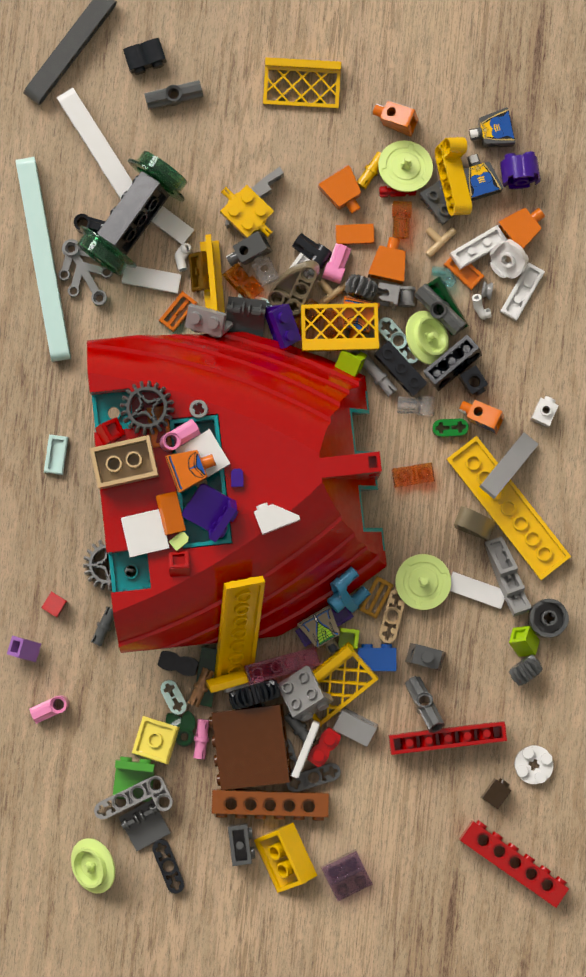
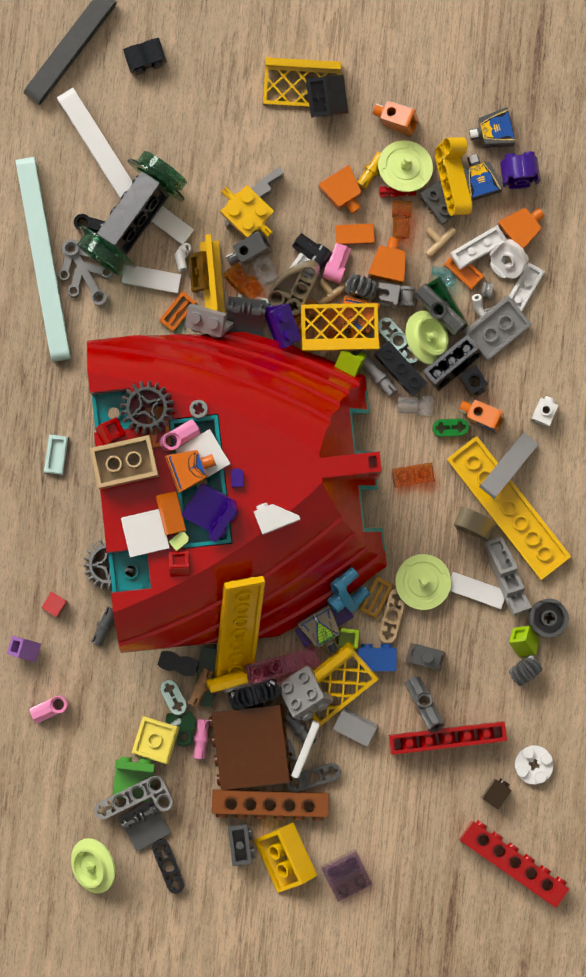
(161, 97): dark grey piece -> none
(327, 96): none -> black slope
(327, 742): red brick -> none
(498, 327): none -> light grey tile

